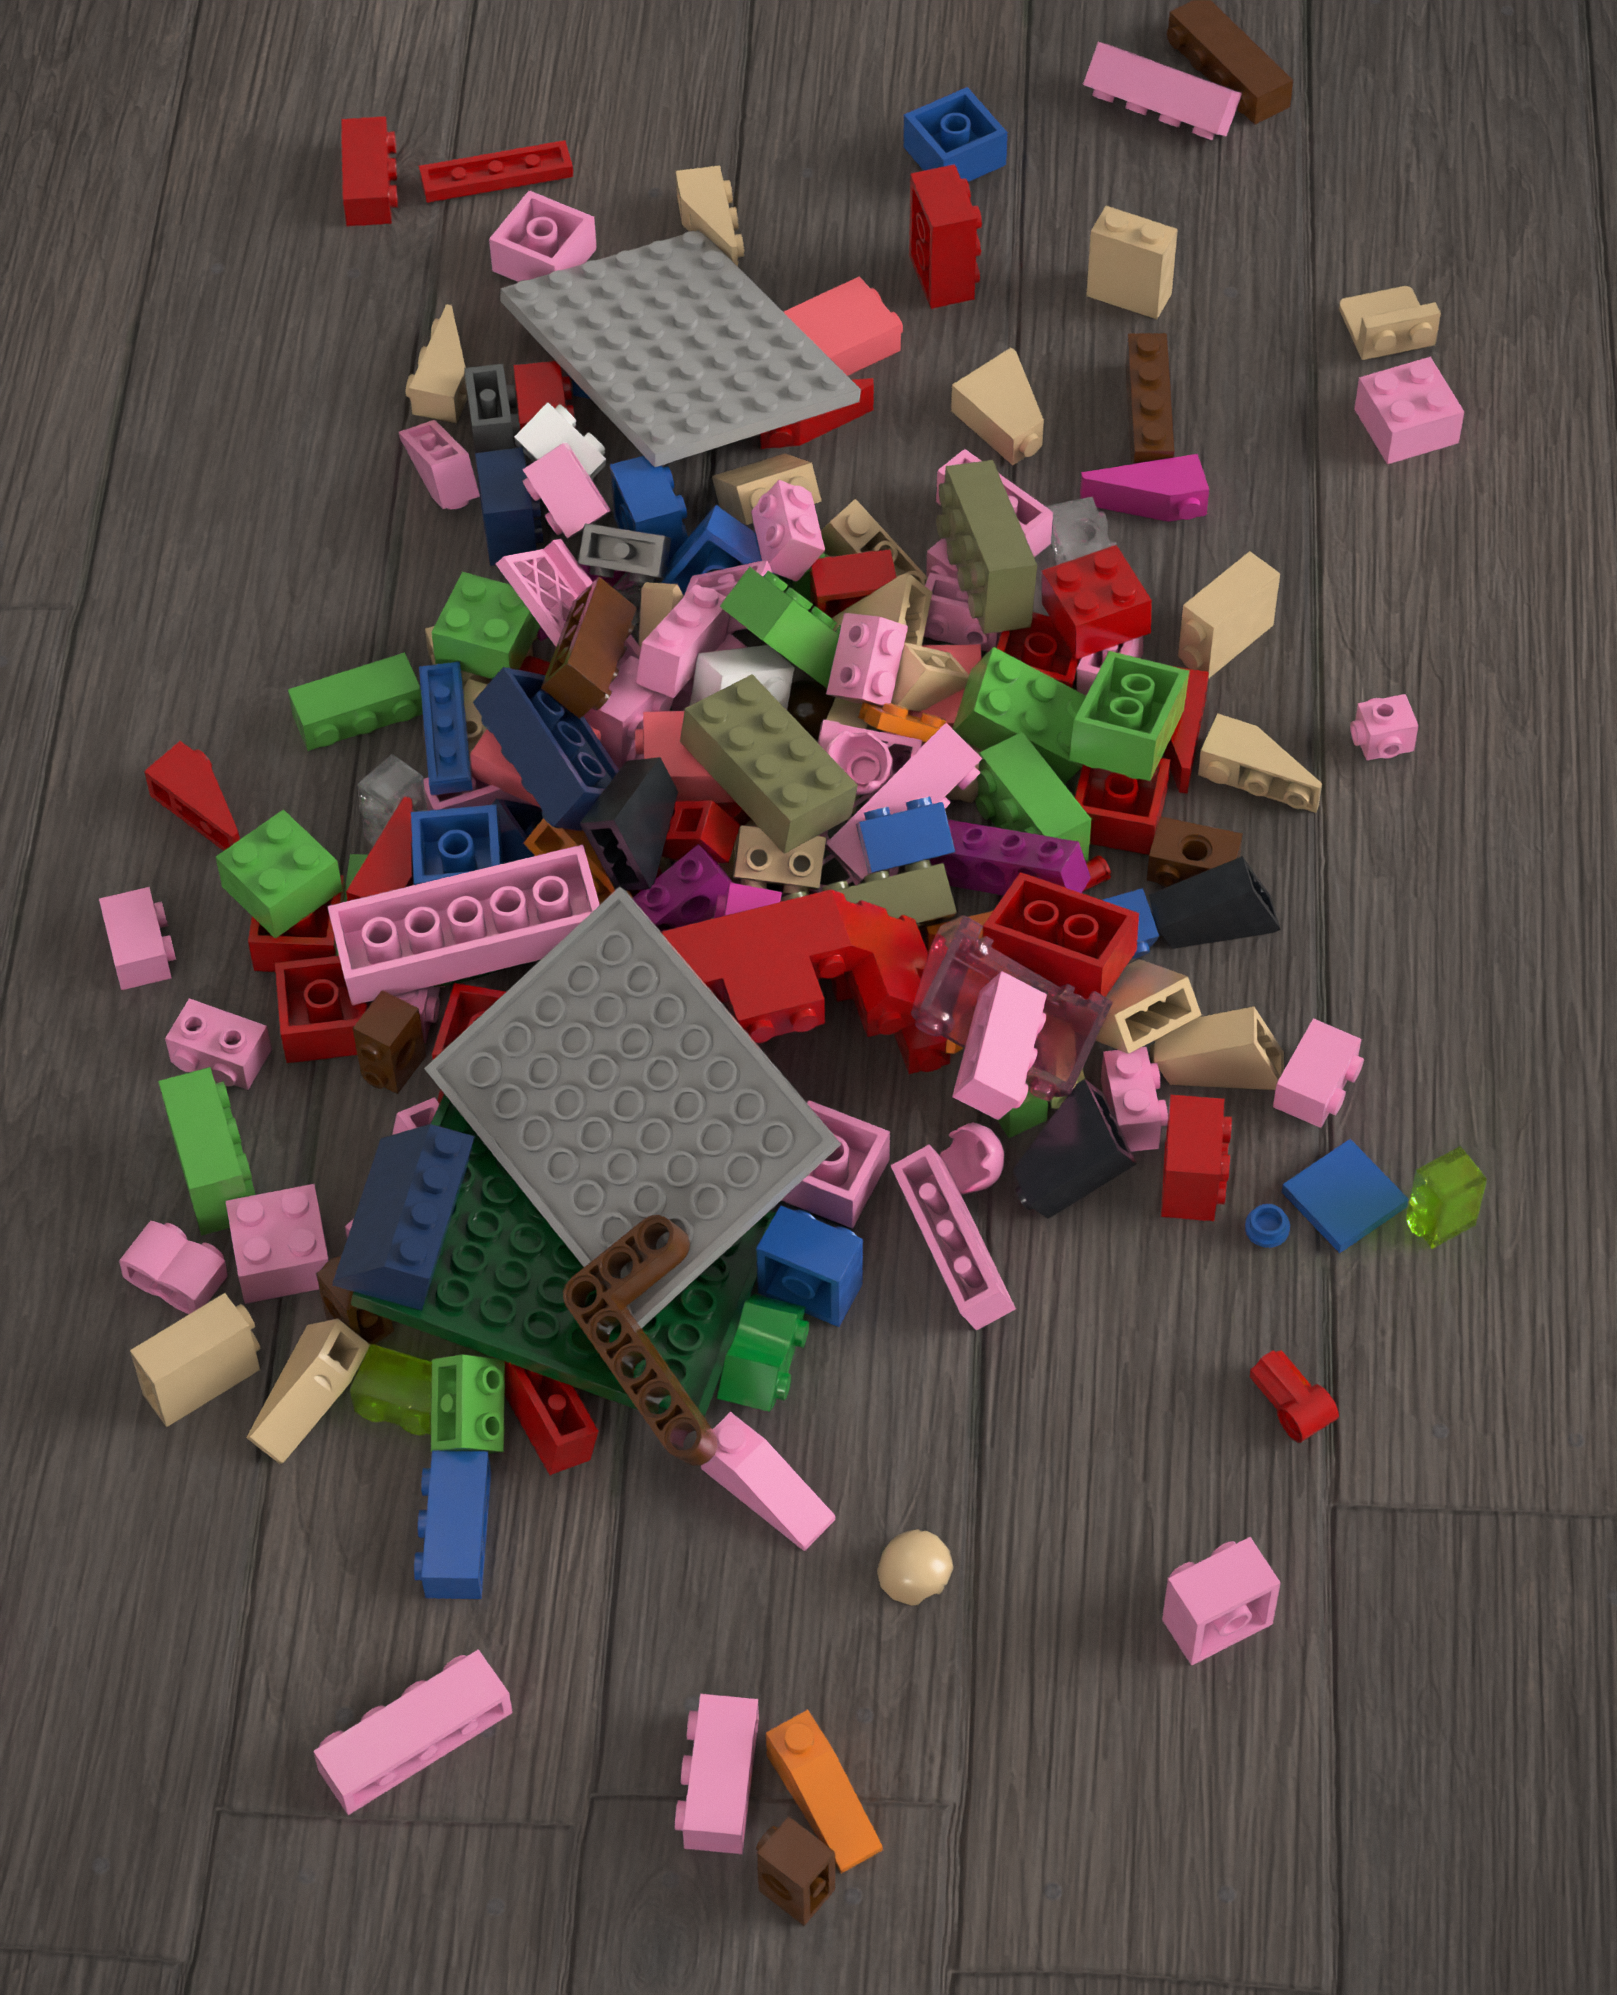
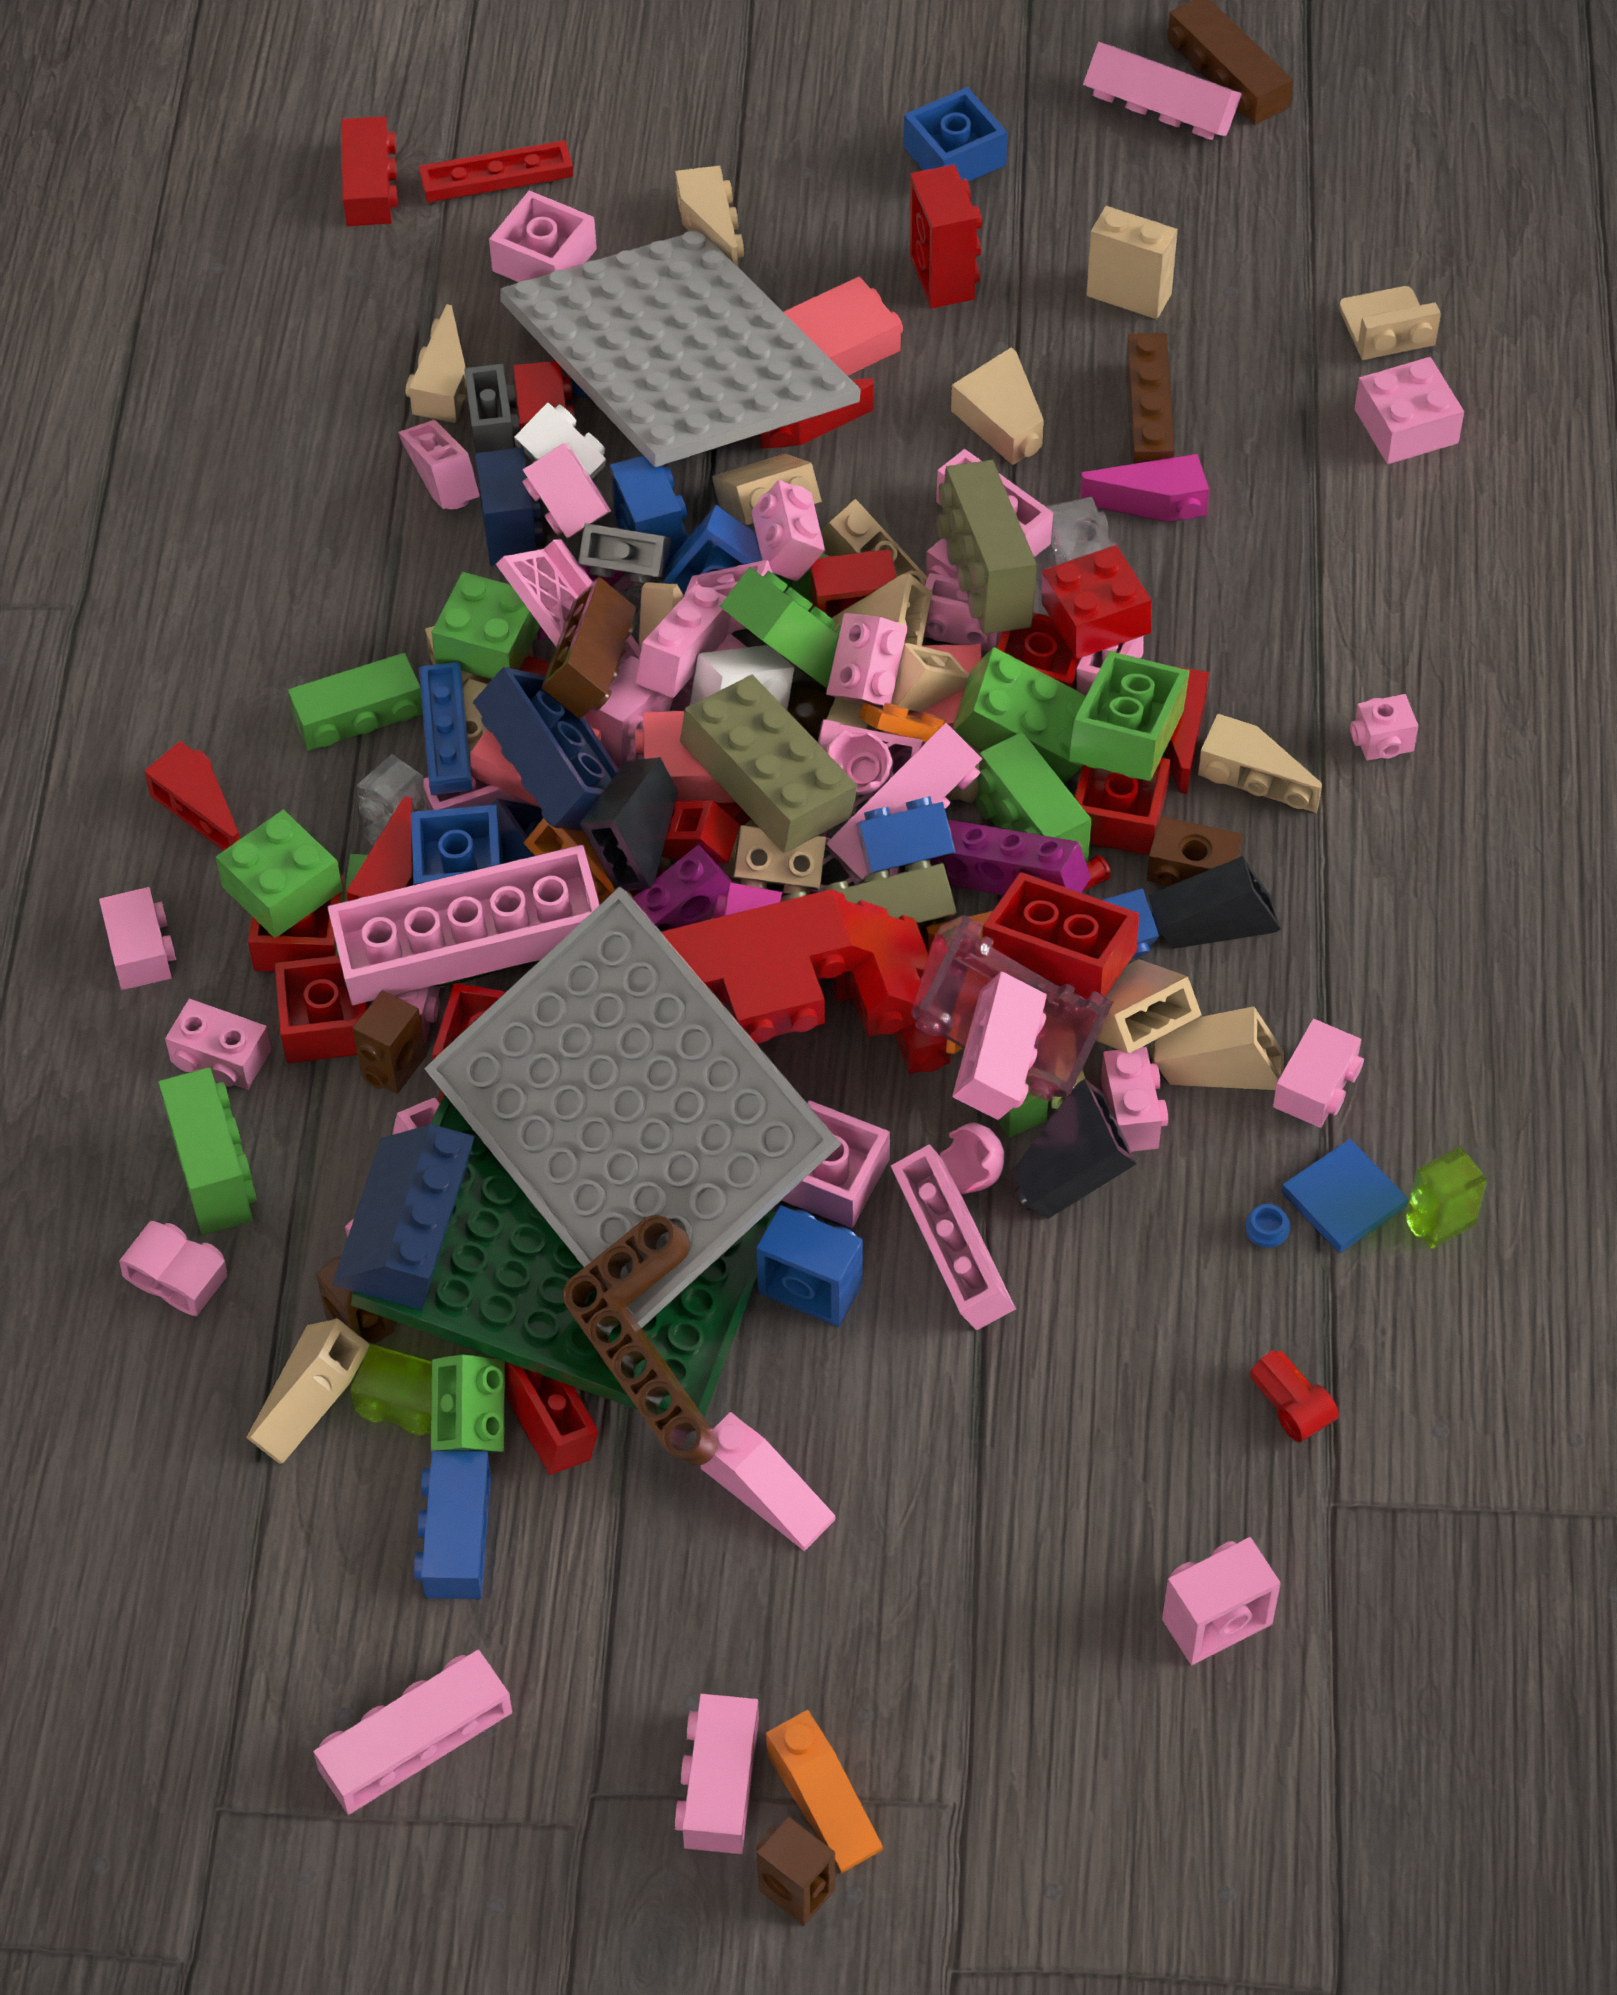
(196, 1358): tan brick -> none
(277, 1242): bright pink brick -> none
(762, 1353): green brick -> none
(914, 1567): tan hair -> none
(1195, 1158): red brick -> none
(1228, 614): tan brick -> none

